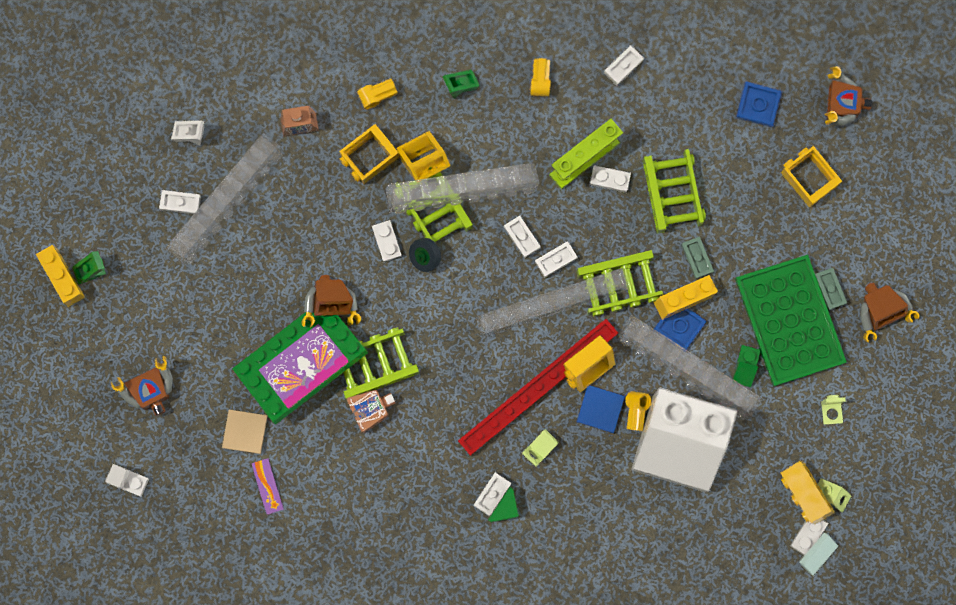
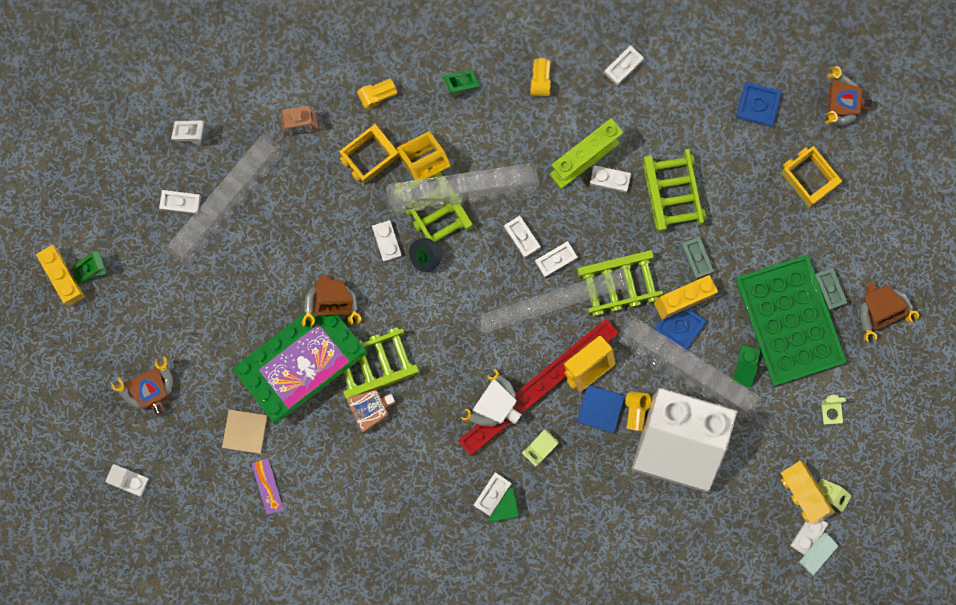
(494, 404): none -> white torso

